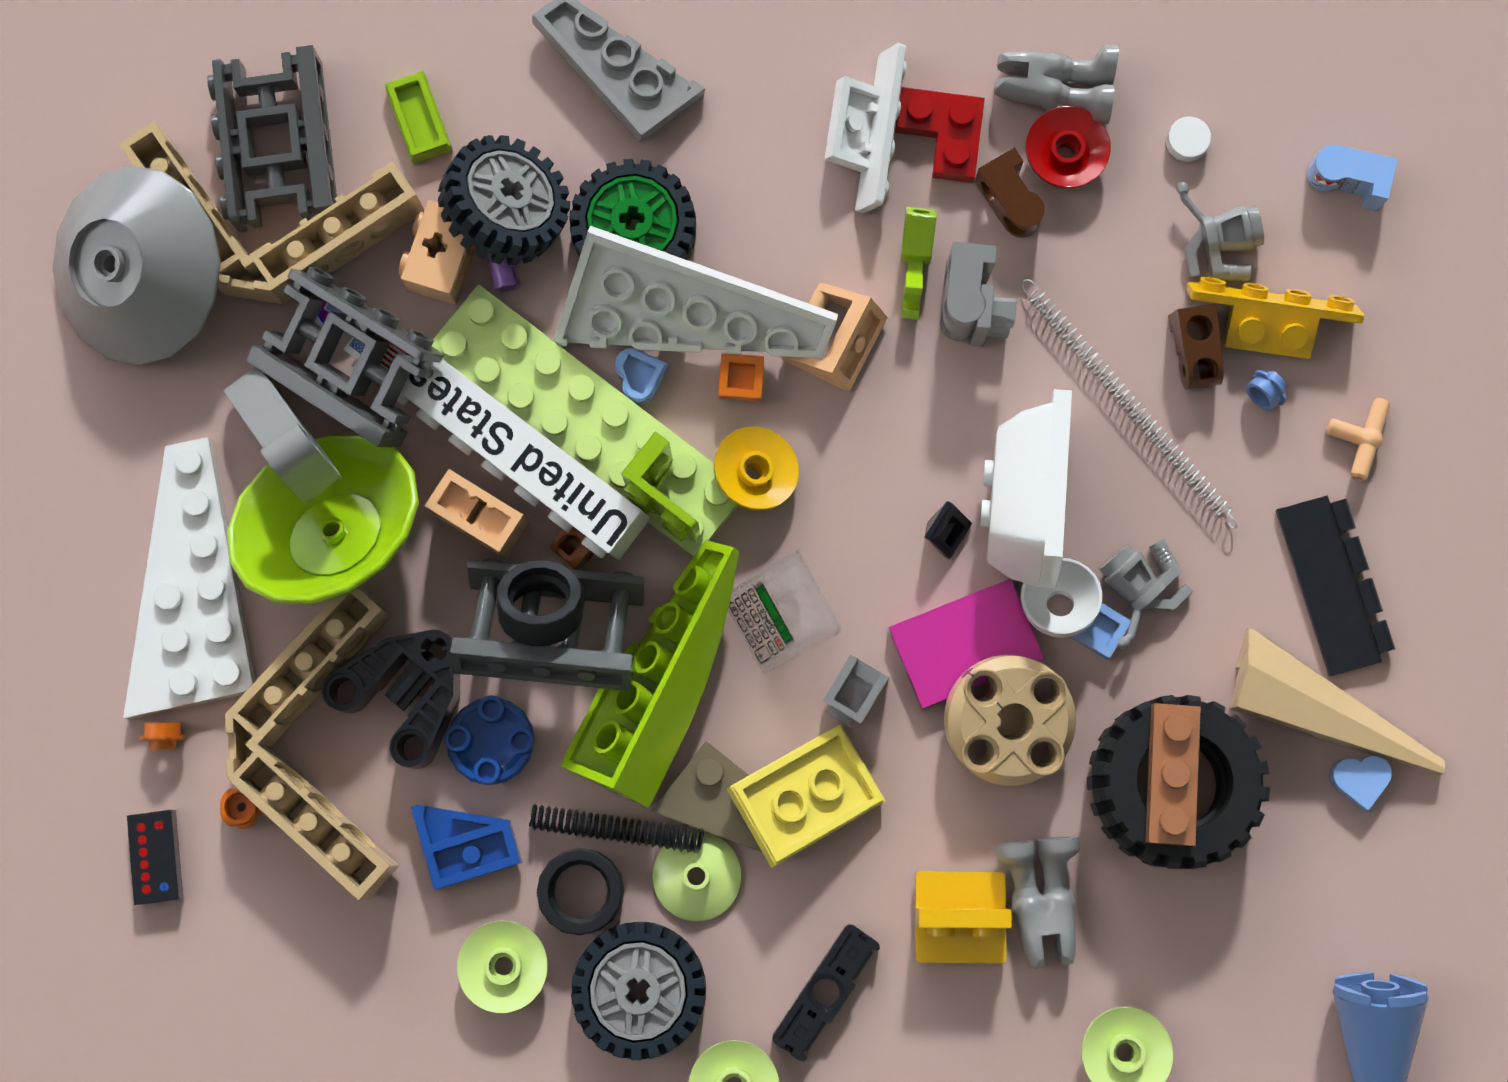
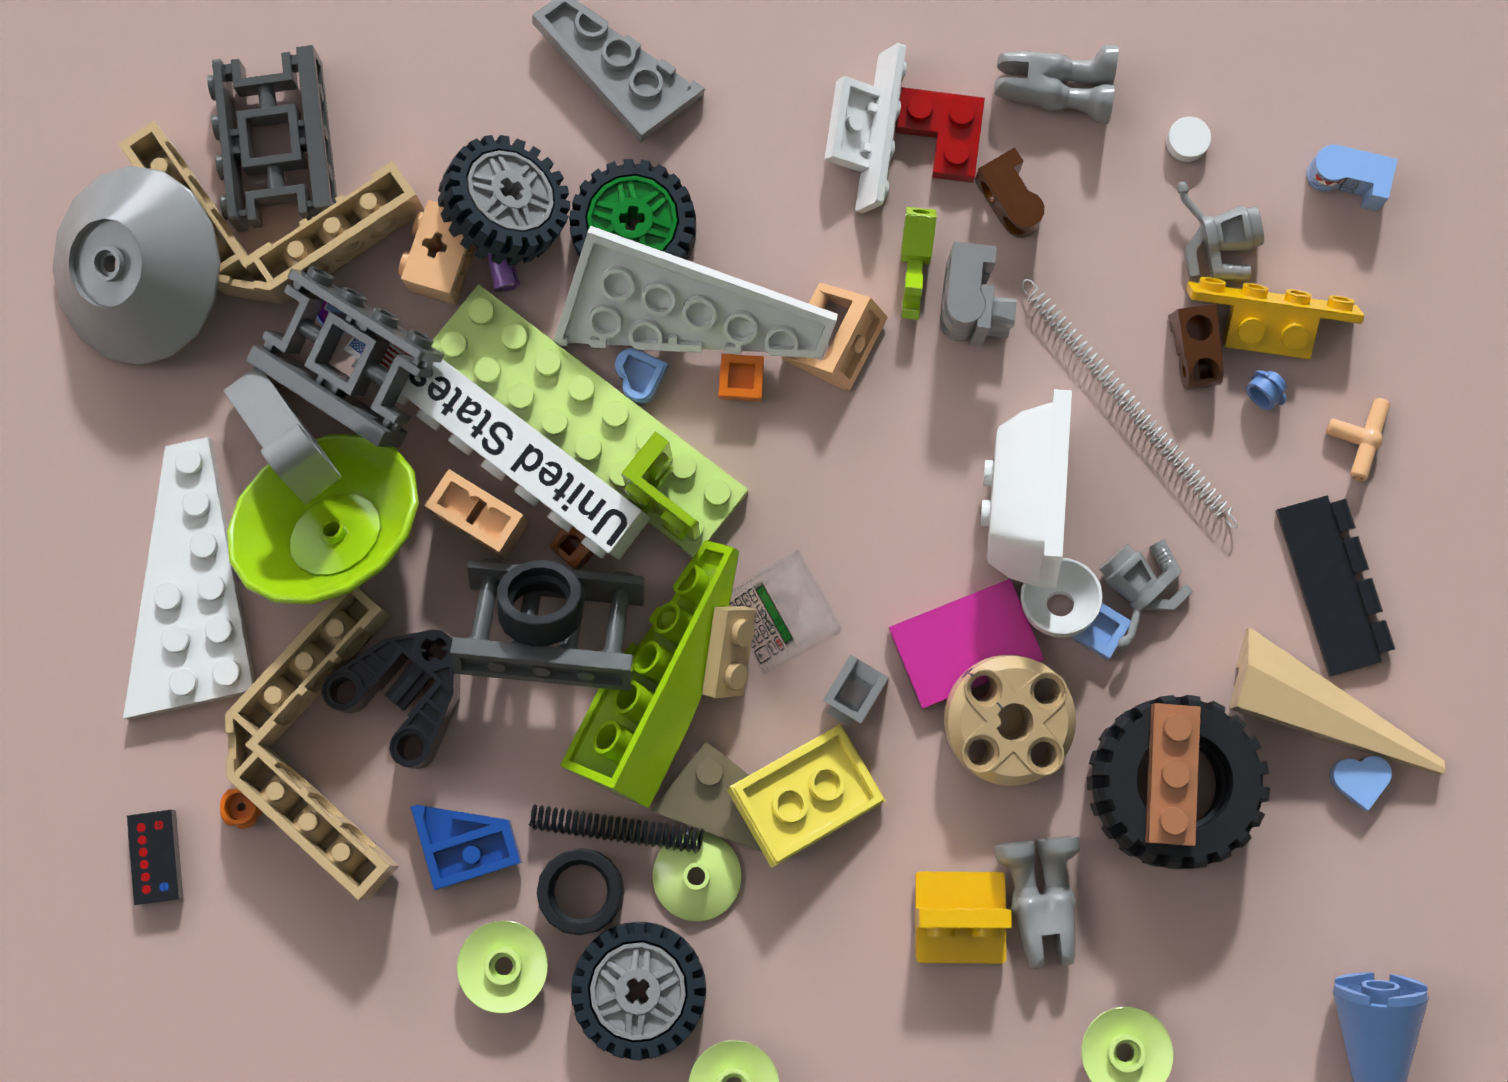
(162, 734): orange plate -> none
(418, 117): lime tile -> none
(490, 741): blue dish -> none
(729, 651): none -> tan plate
(766, 454): yellow dish -> none
(807, 1016): black piece -> none
(947, 529): black slope -> none
(1071, 129): red dish -> none

